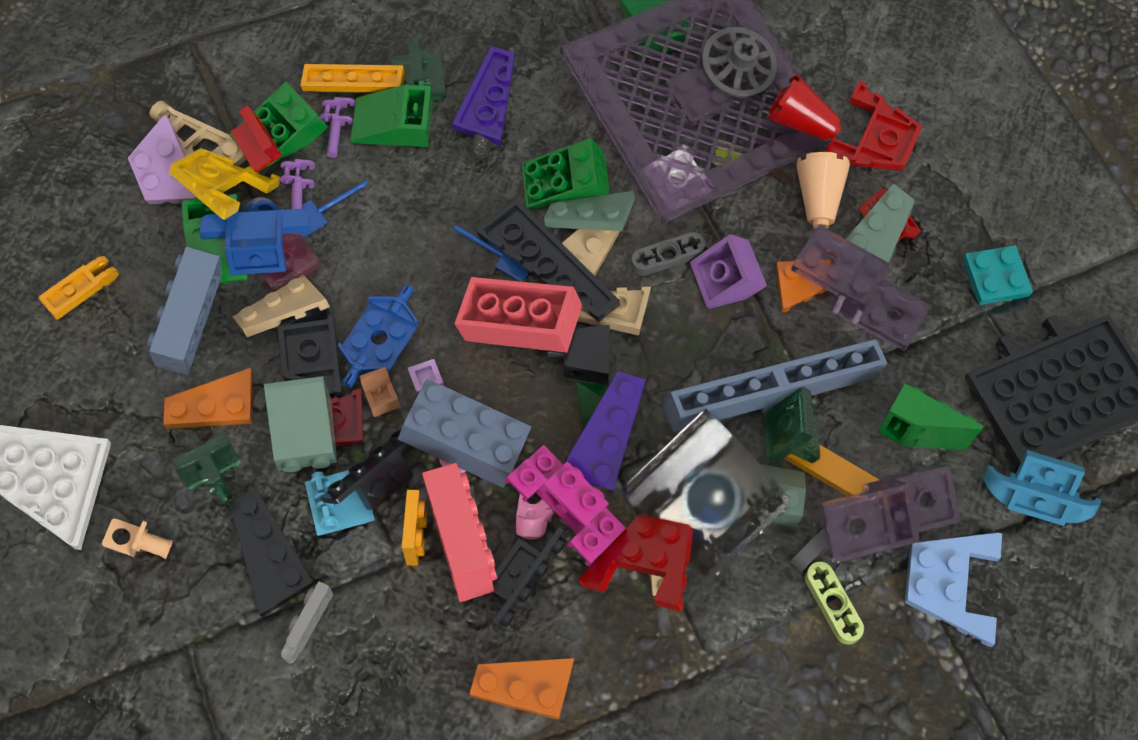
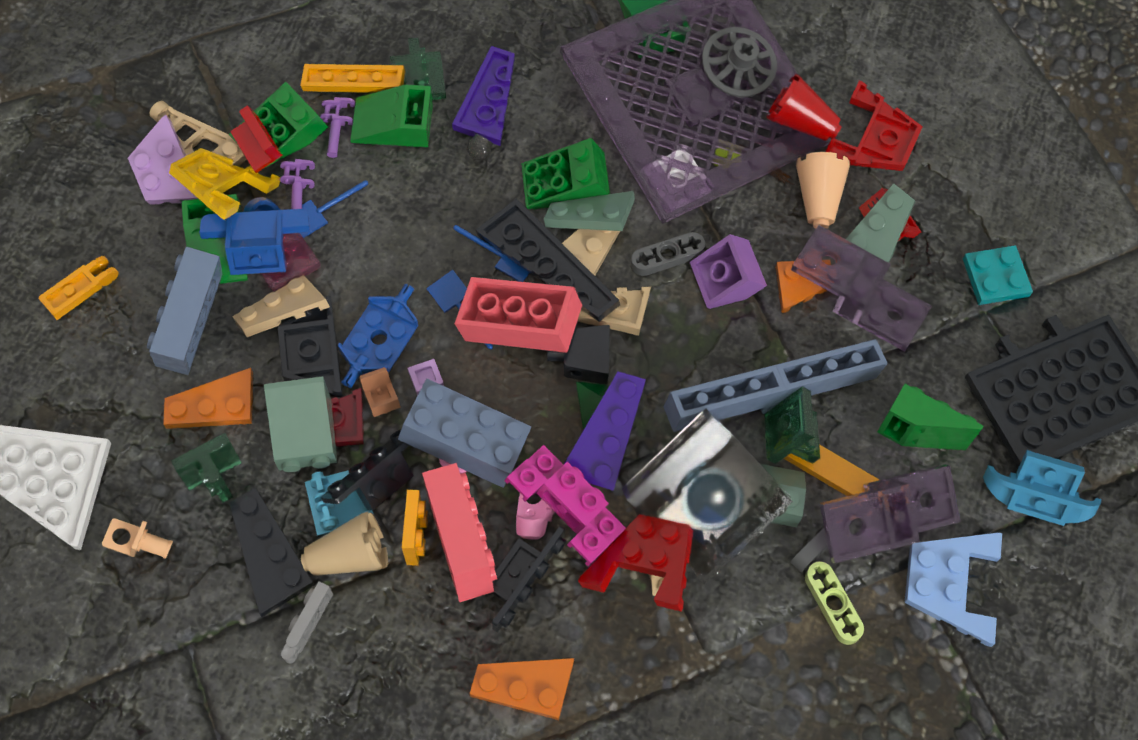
(347, 548): none -> tan cone
(449, 293): none -> blue piece

